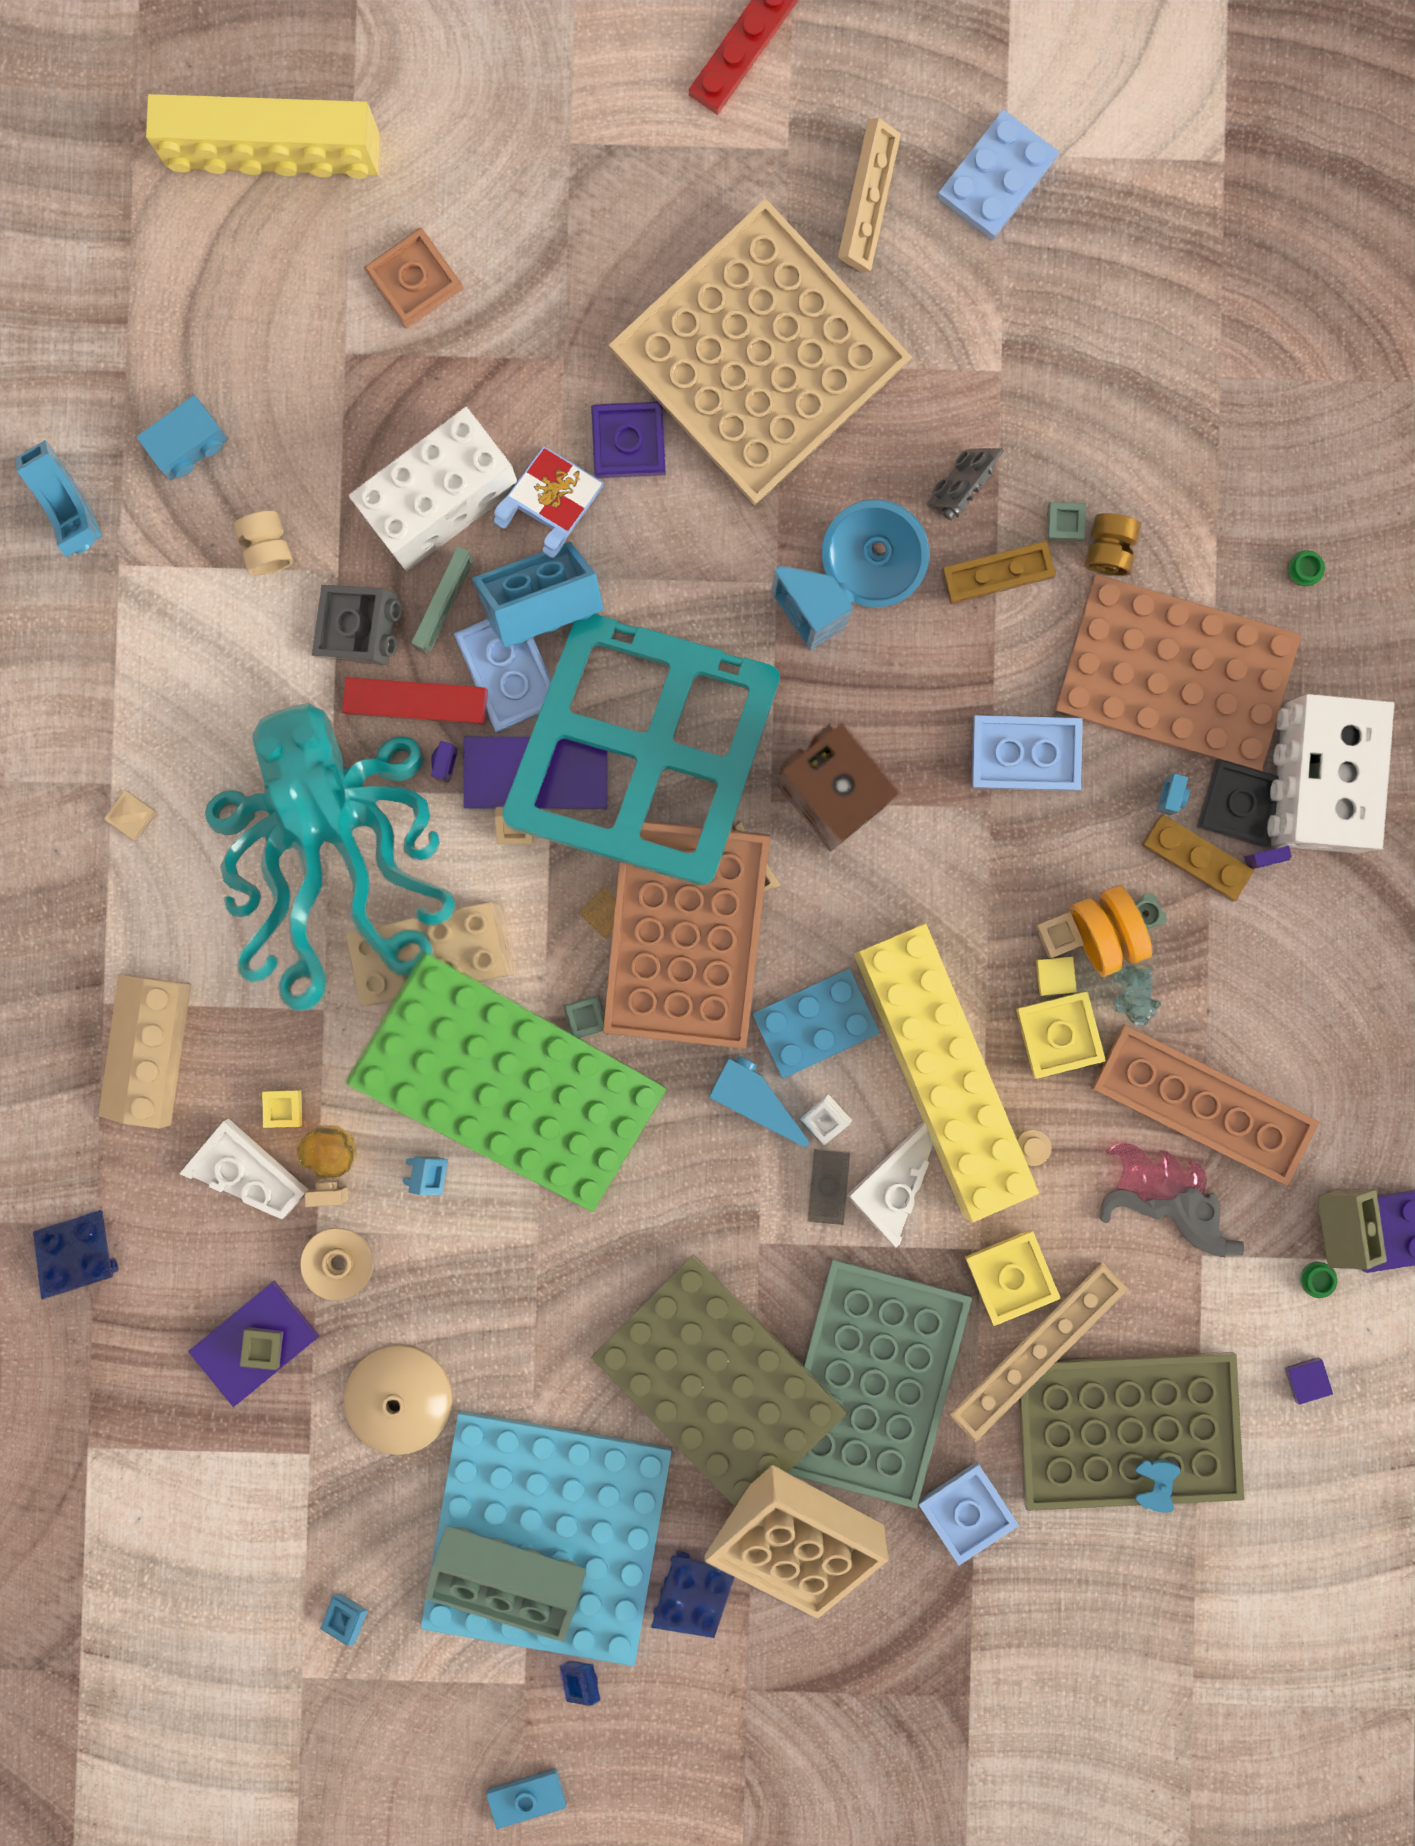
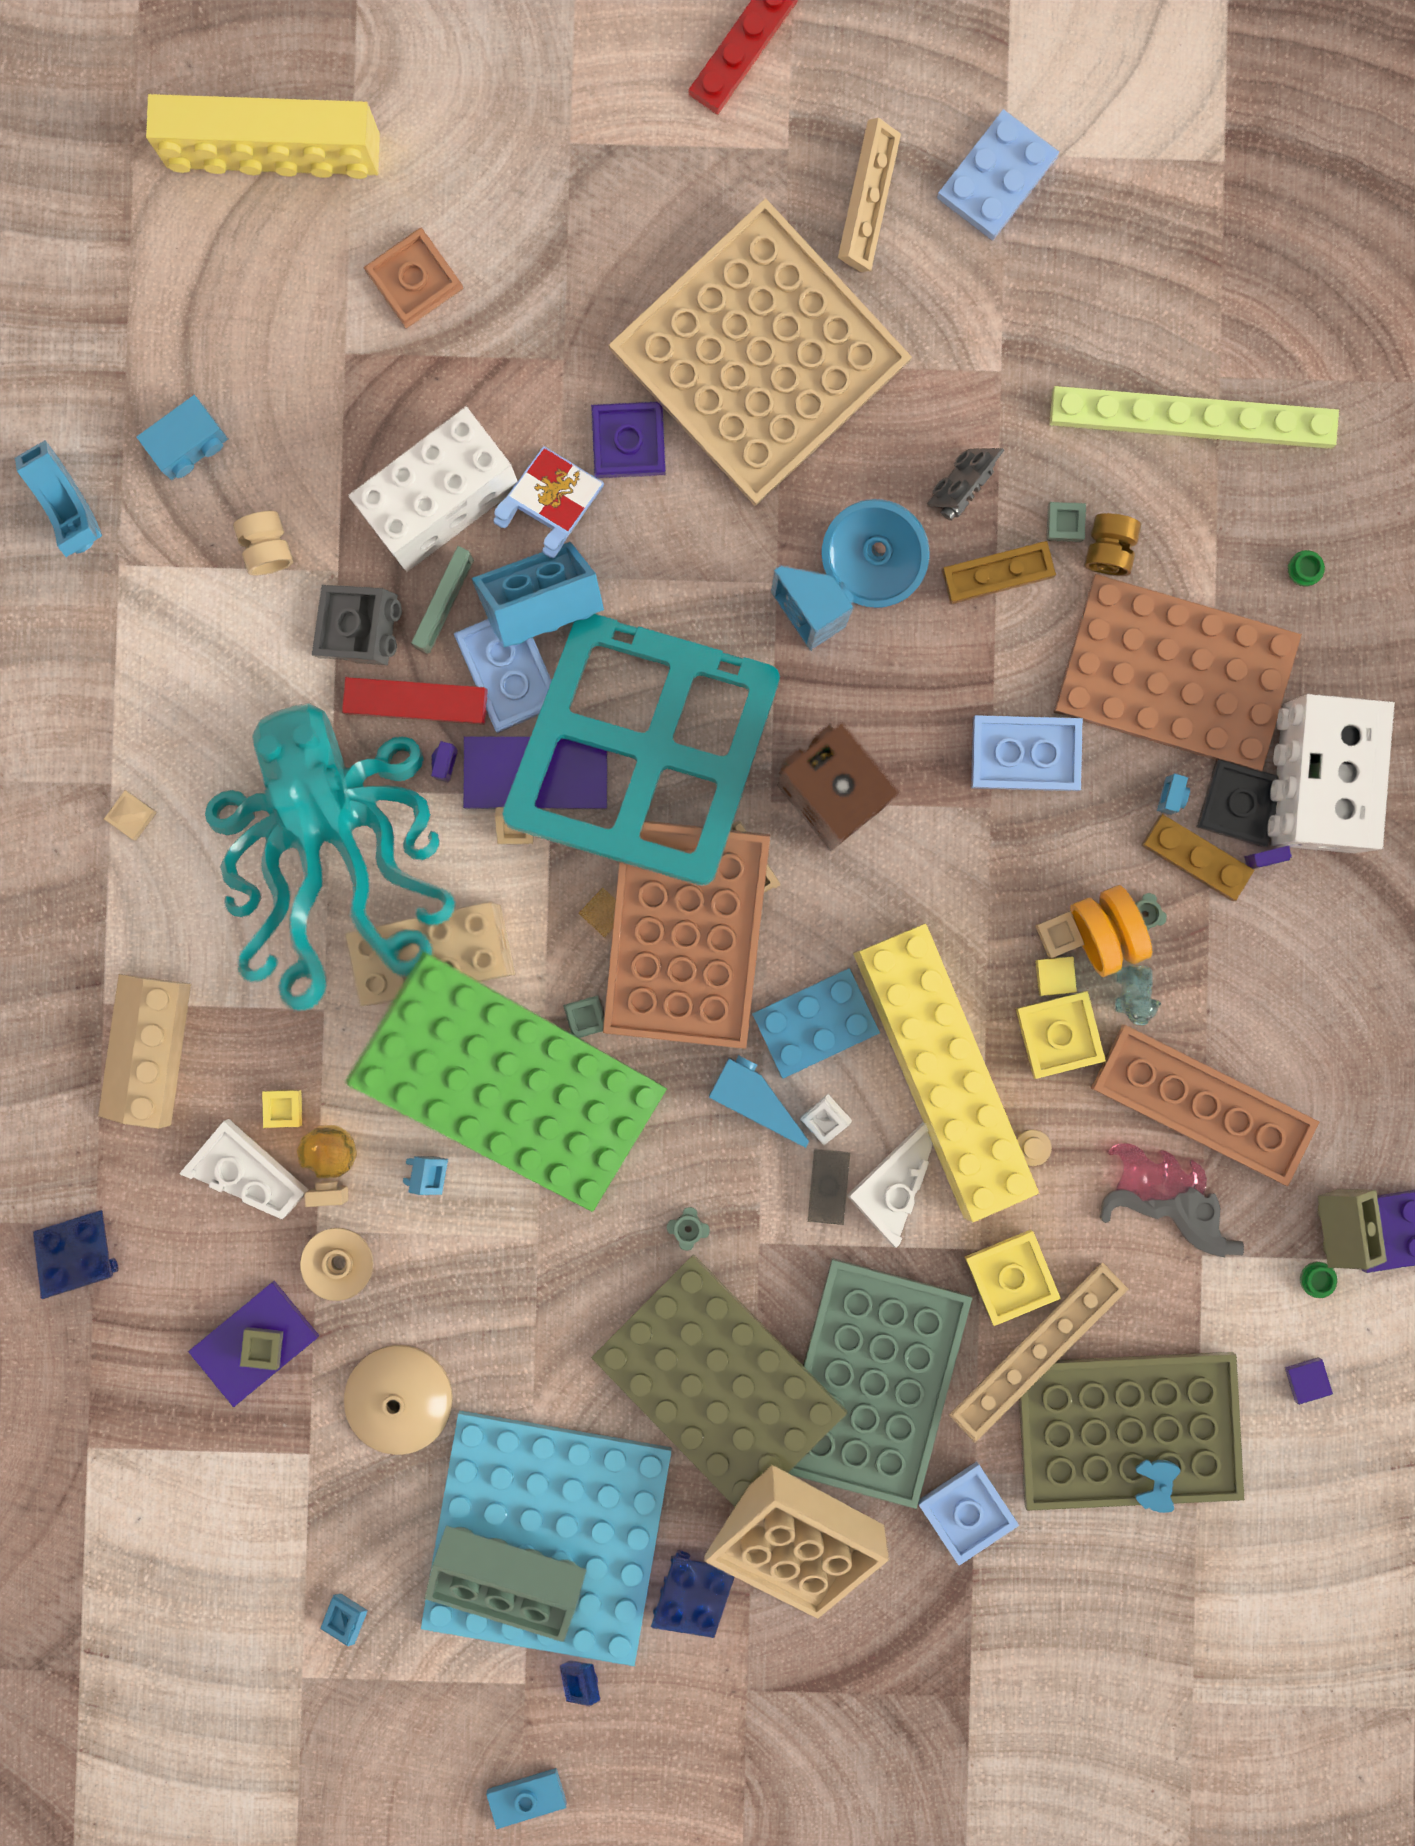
(698, 1231): none -> sand green plate
(1194, 417): none -> yellowish green plate

